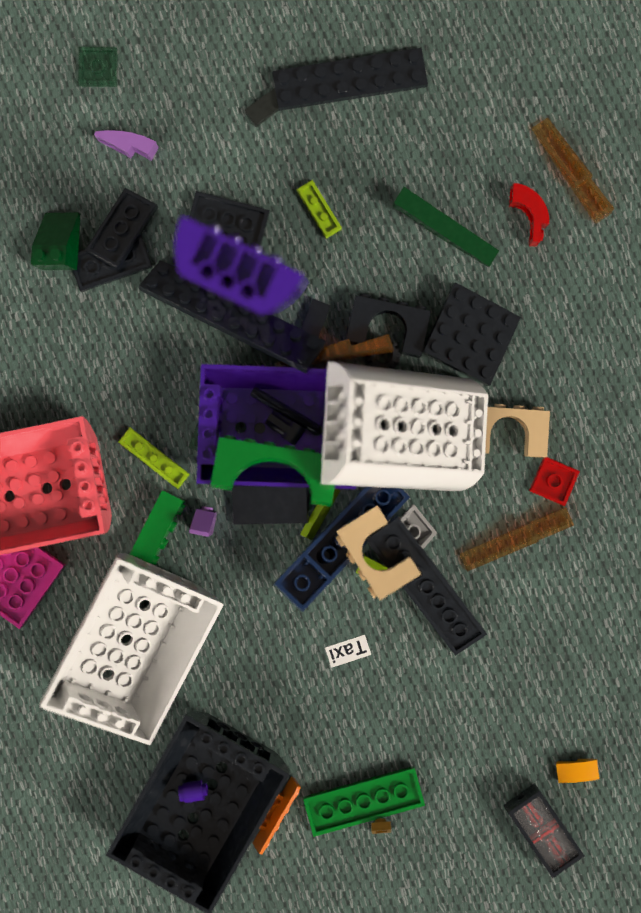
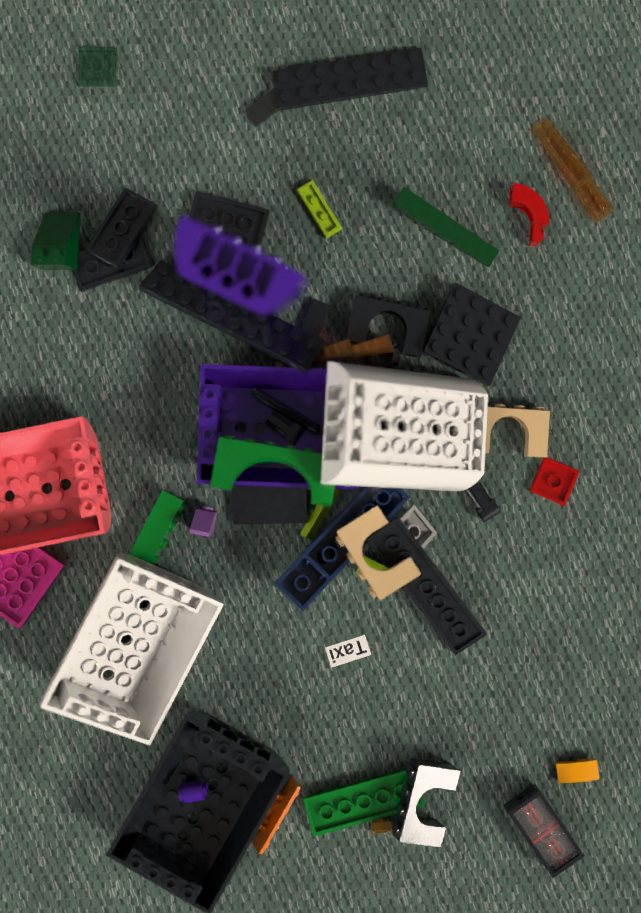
(128, 143): medium lavender slope -> none
(154, 458): lime tile -> none
(421, 777): none -> arch
(485, 506): none -> black piece
(517, 539): clear orange slope -> none

